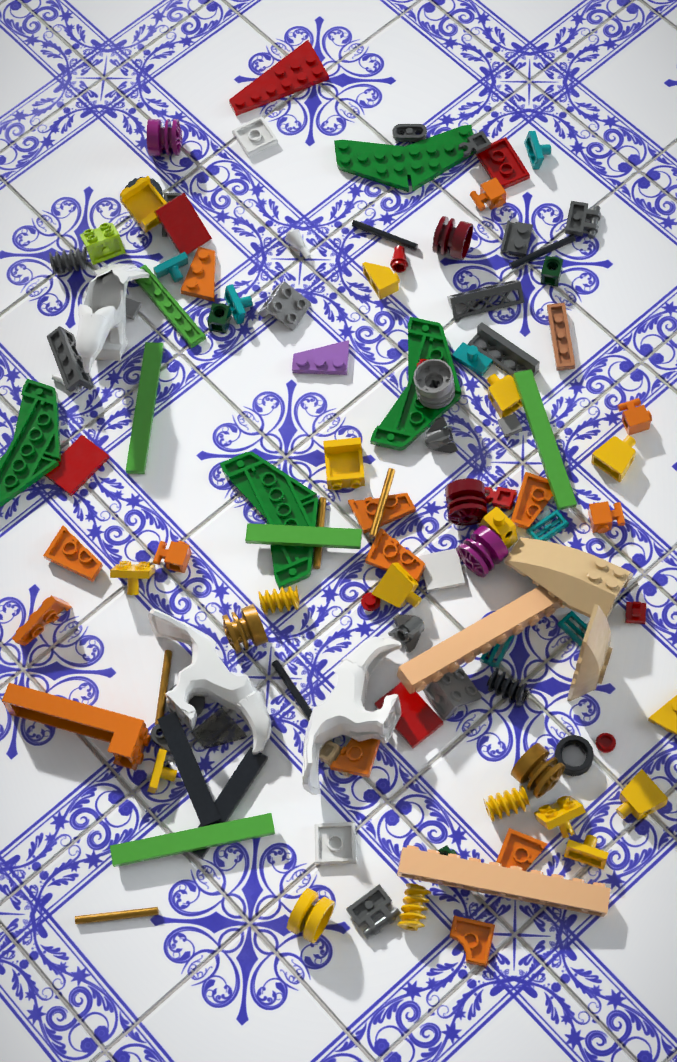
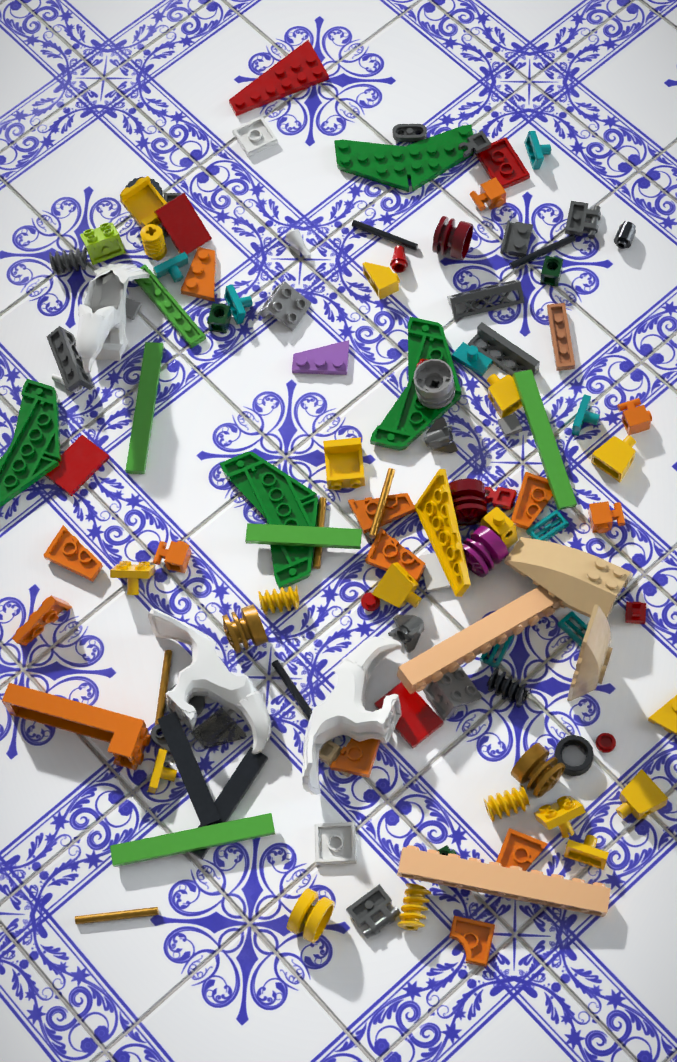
(153, 241): none -> yellow piece
(164, 137): magenta wheel -> none
(441, 526): none -> yellow wing
(584, 415): none -> teal tile
(625, 235): none -> black brick

